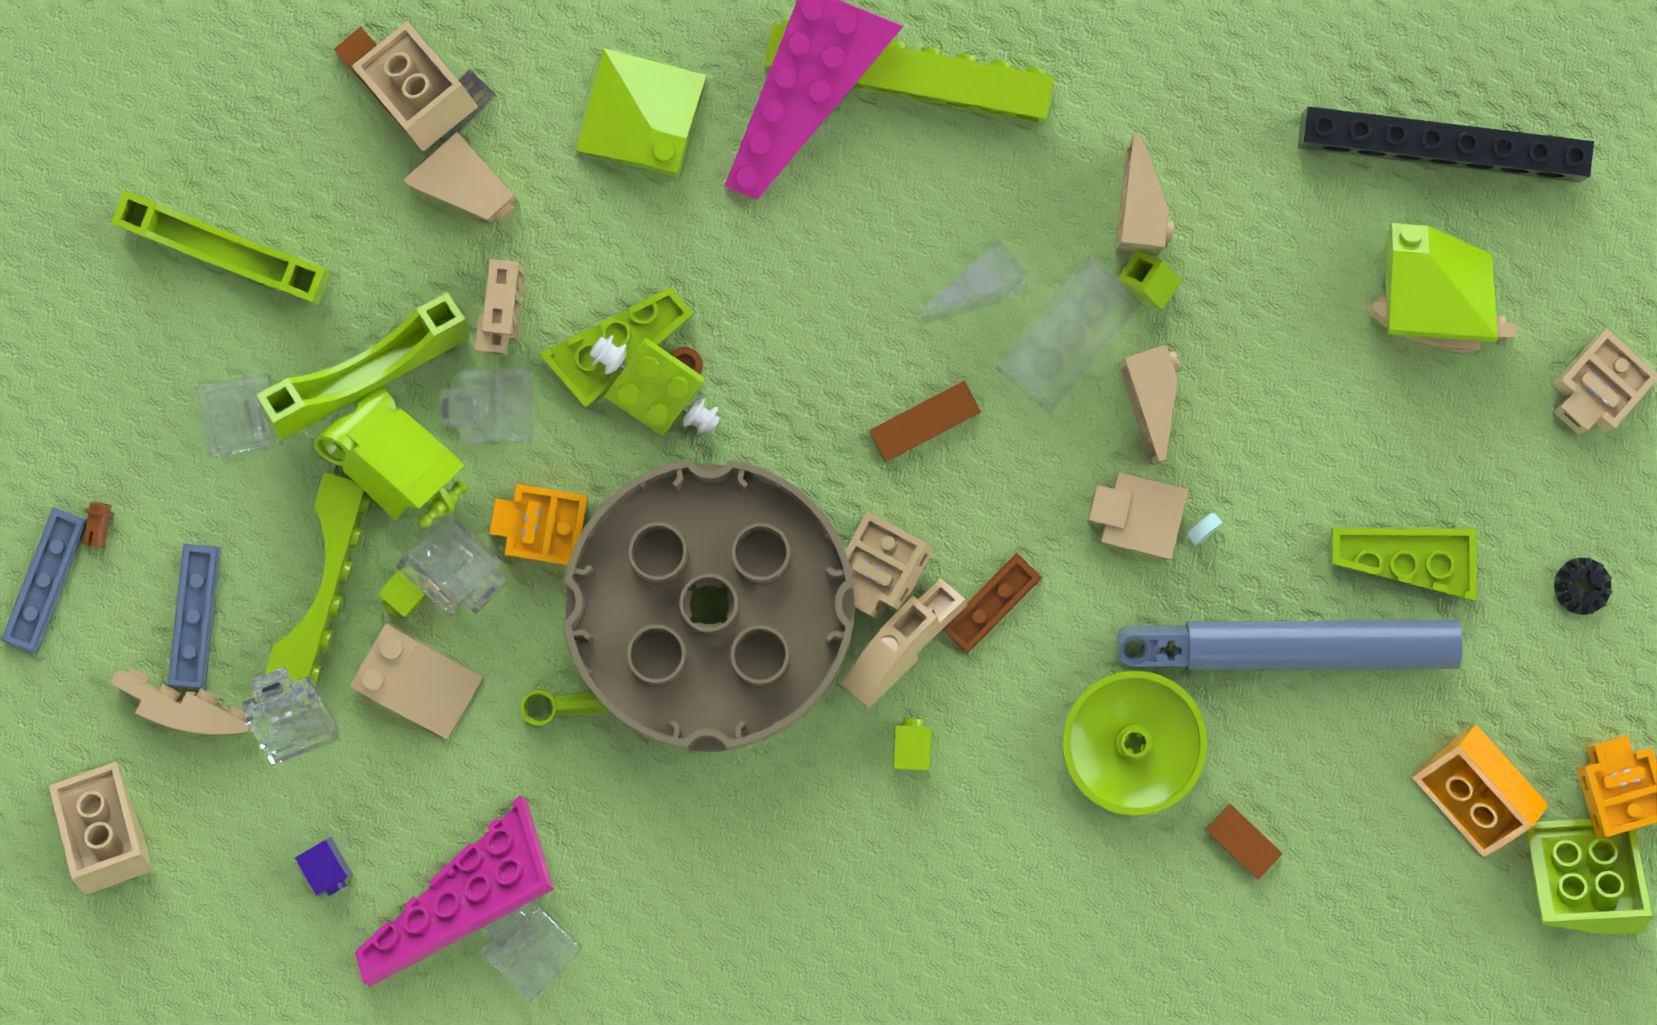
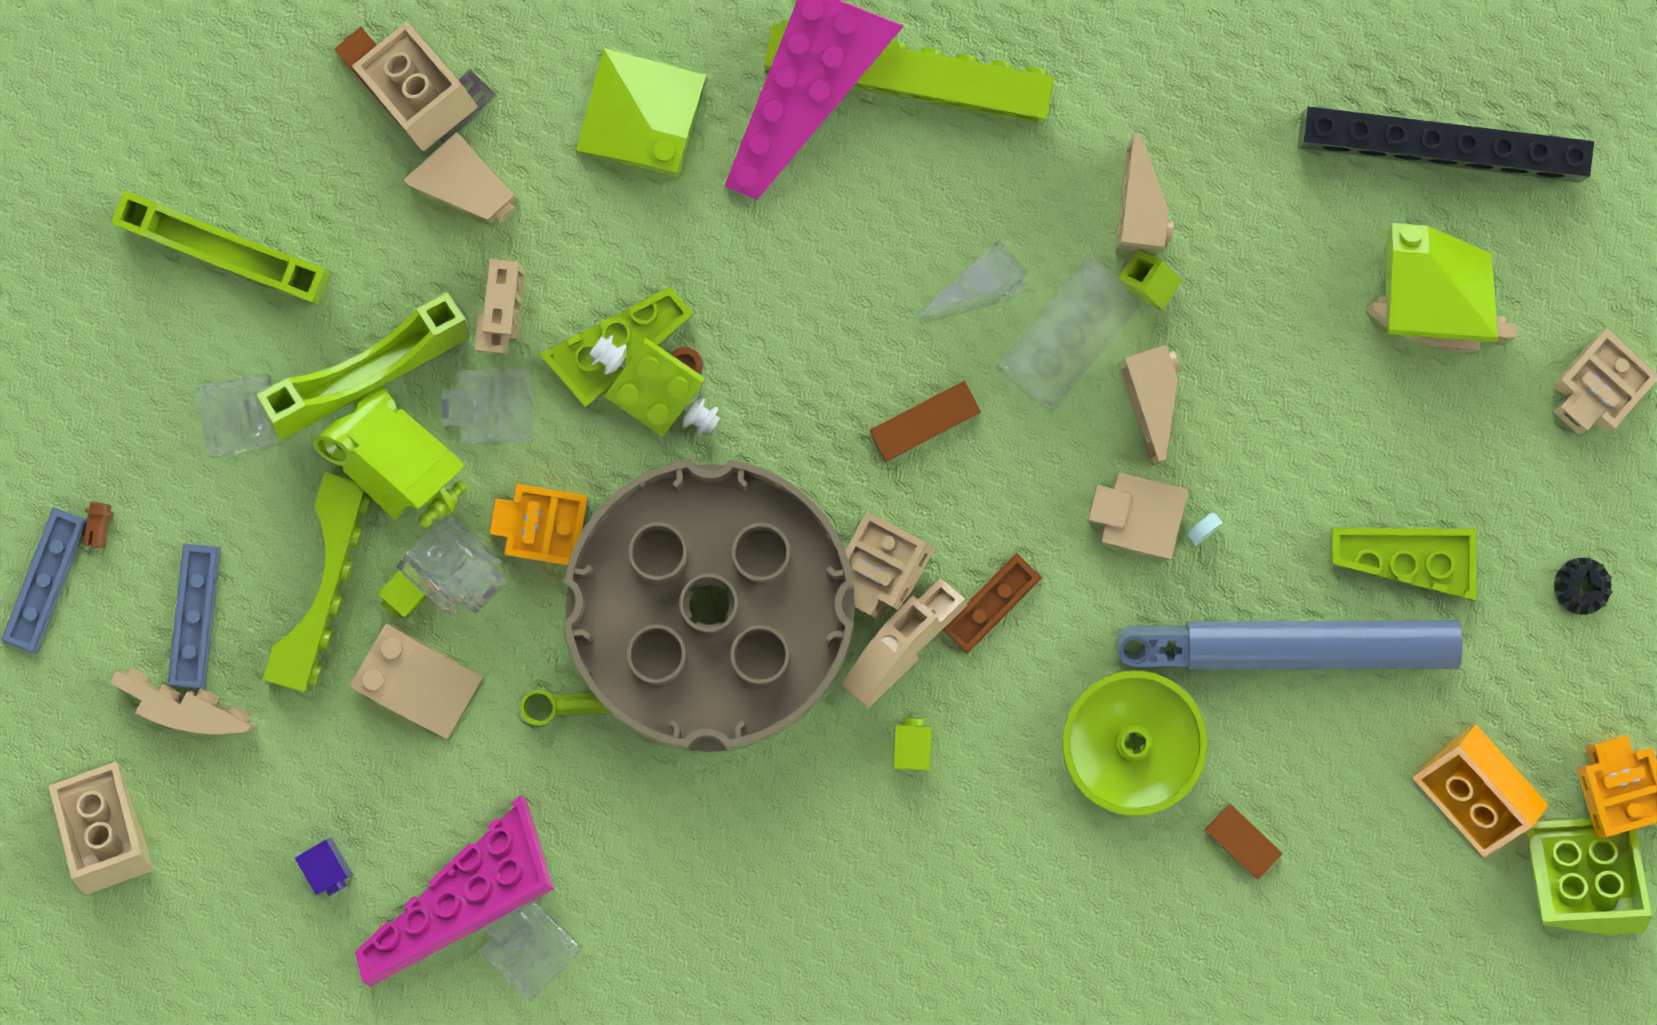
(288, 716): clear piece -> none

